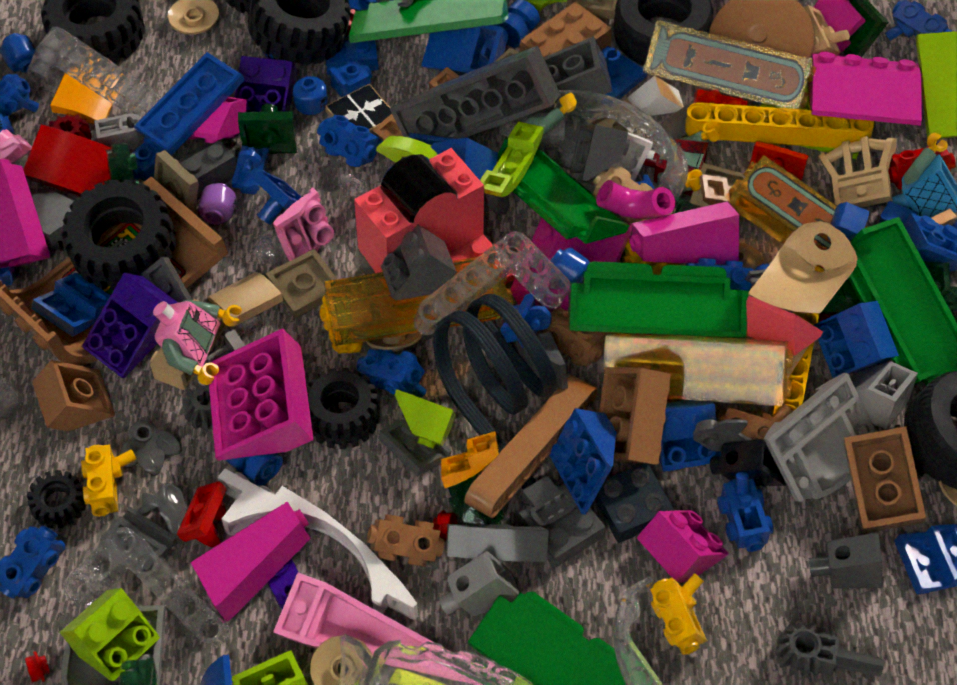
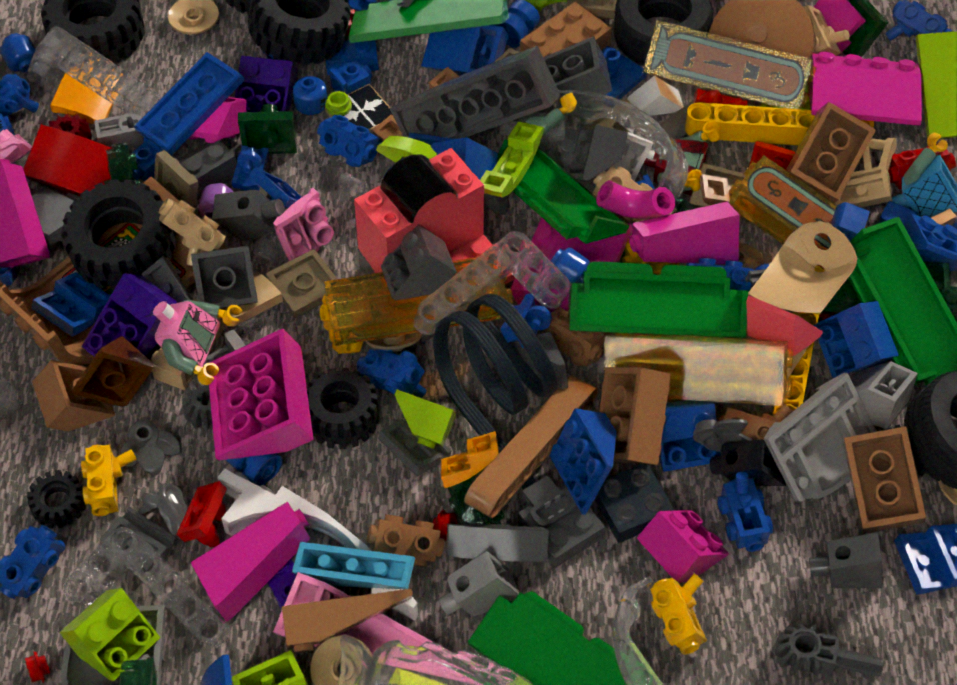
(114, 374): none -> reddish brown slope
(197, 232): none -> tan brick
(224, 277): none -> dark grey slope
(246, 213): none -> dark grey torso
(320, 620): none -> medium nougat slope
(338, 103): none -> lime plate
(353, 566): none -> medium azure slope
(830, 151): none -> medium nougat brick

